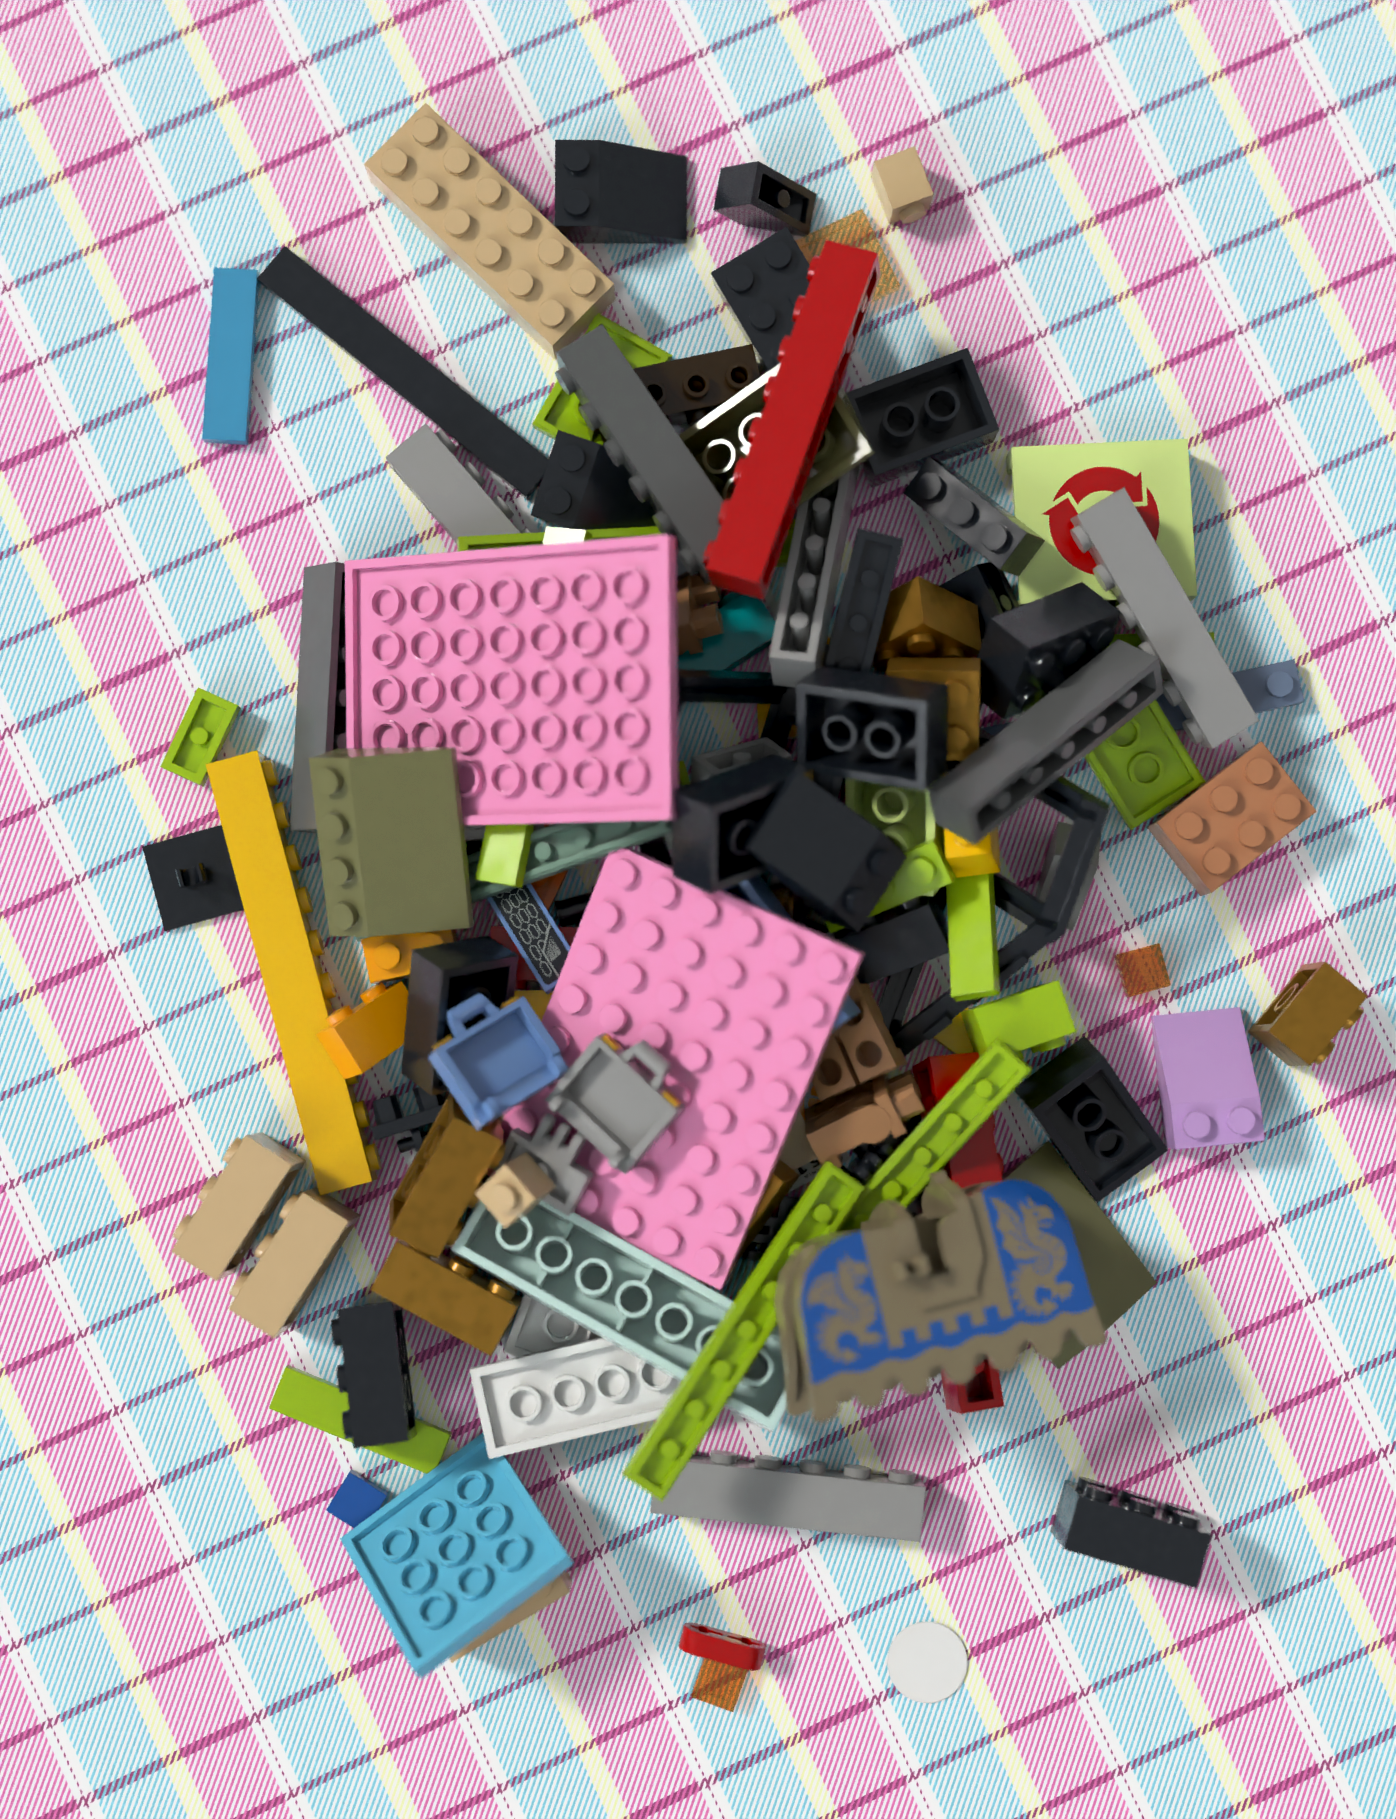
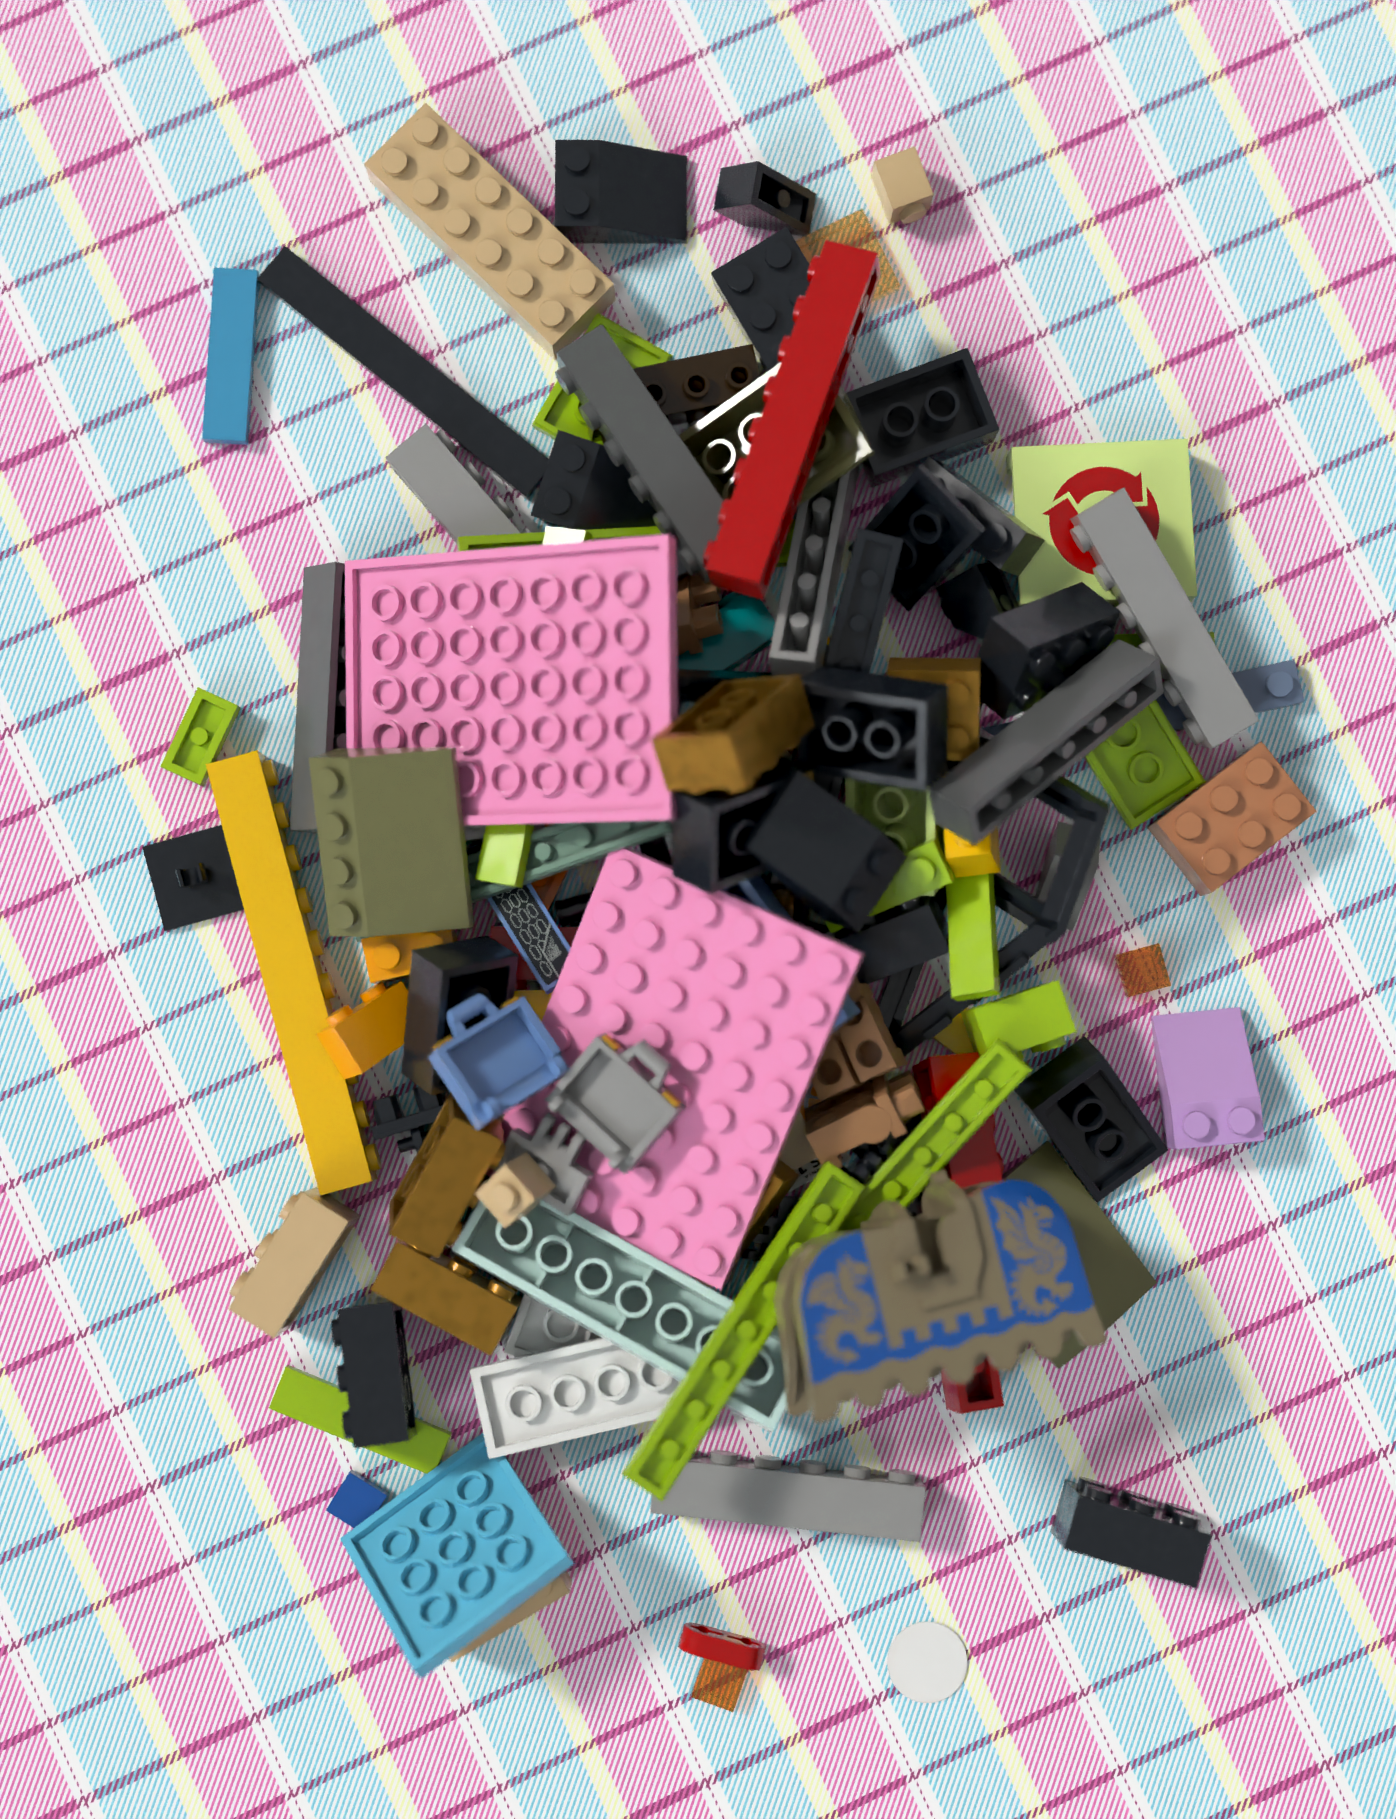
(236, 1204): tan brick -> none
(733, 734): none -> pearl gold brick
(927, 623): pearl gold brick -> none
(934, 535): none -> black slope
(1309, 1015): pearl gold brick -> none

